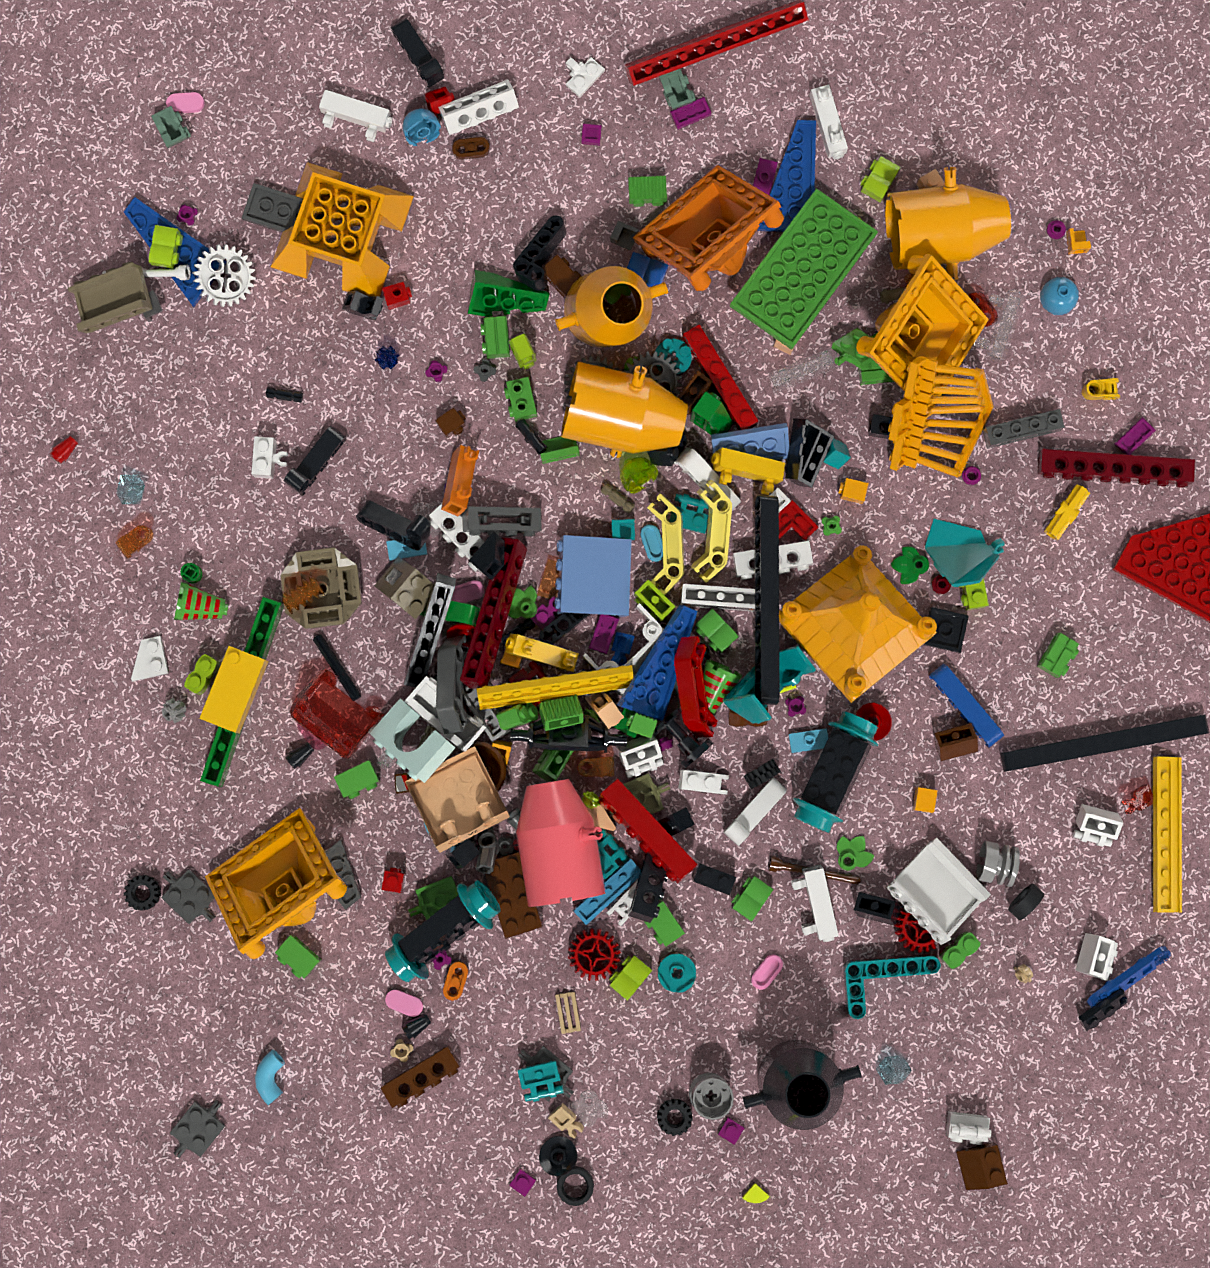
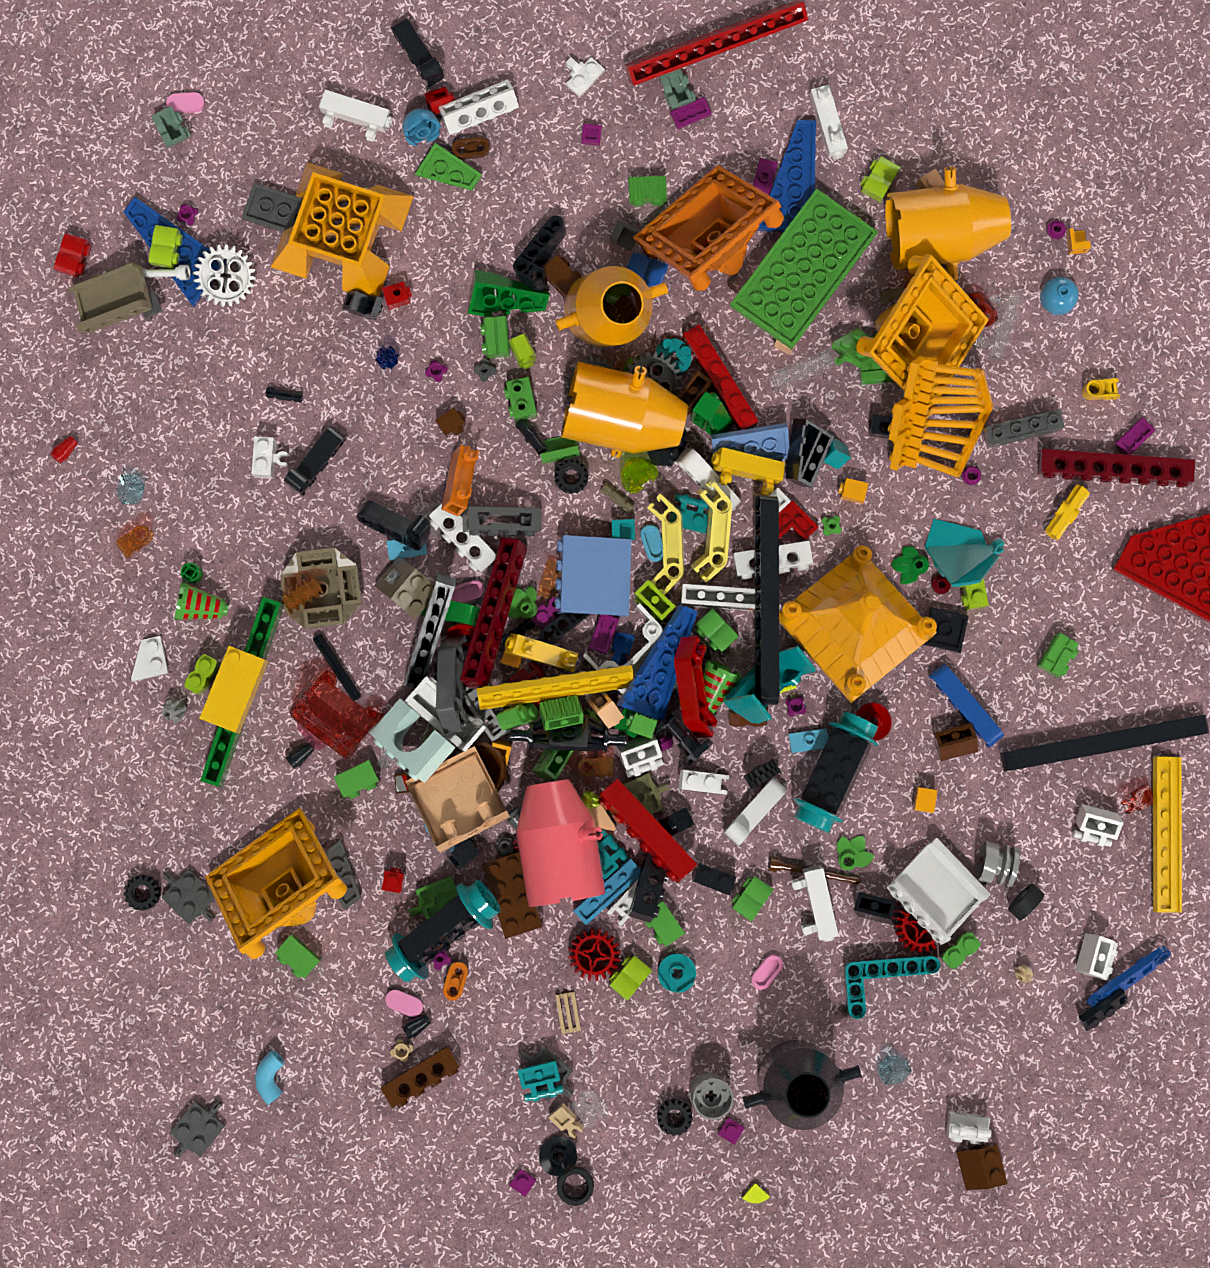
(72, 255): none -> red brick
(448, 169): none -> bright green wing
(488, 850): dark grey piece -> none
(490, 556): black slope -> none
(571, 487): none -> black tyre

